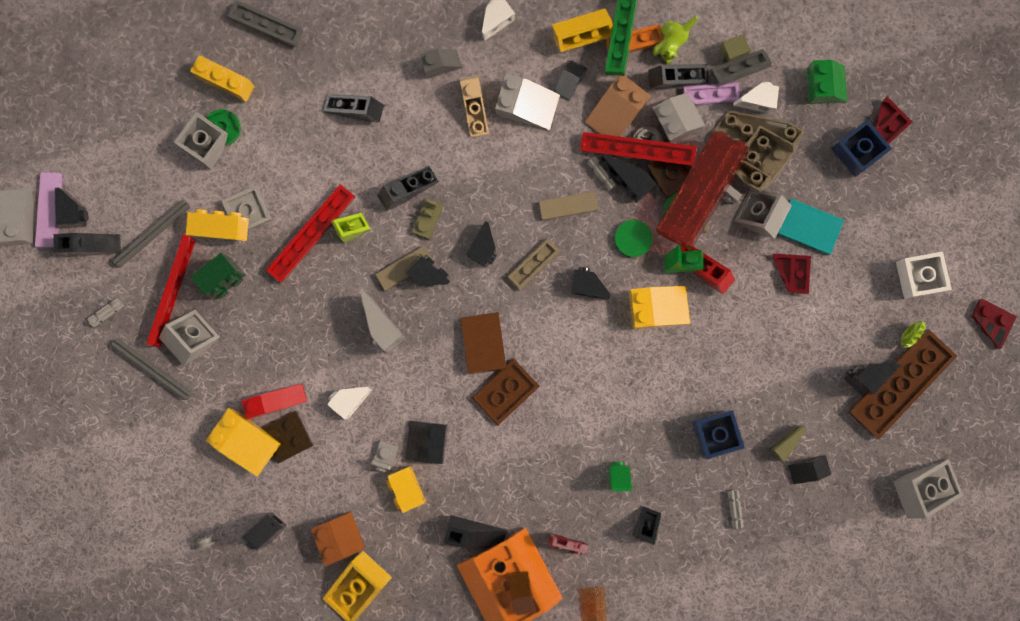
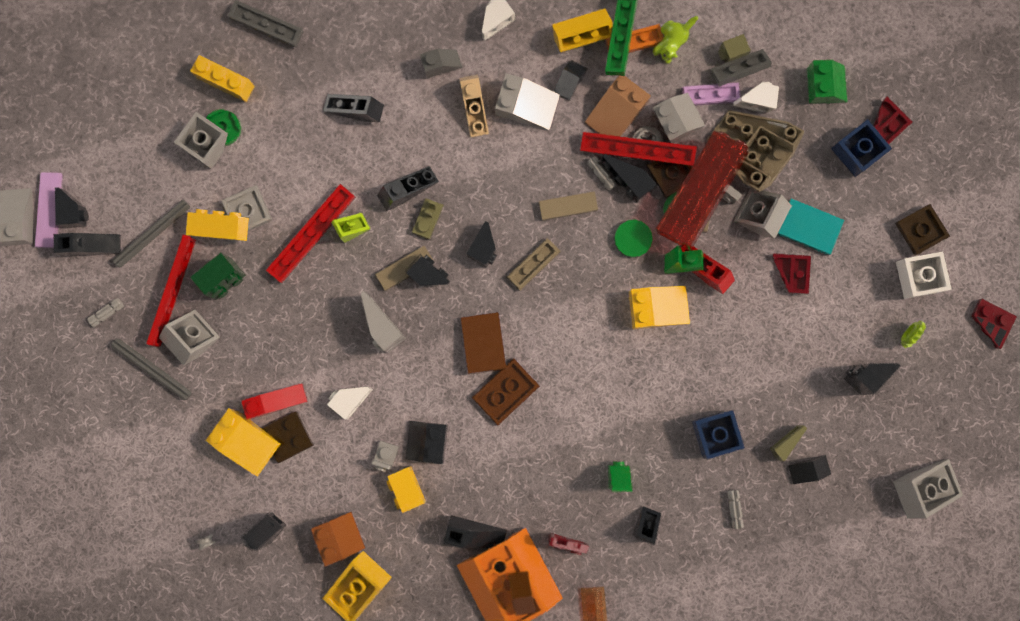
(588, 284): black slope -> none
(678, 75): black slope -> none
(918, 370): reddish brown plate -> none
(922, 229): none -> dark brown plate

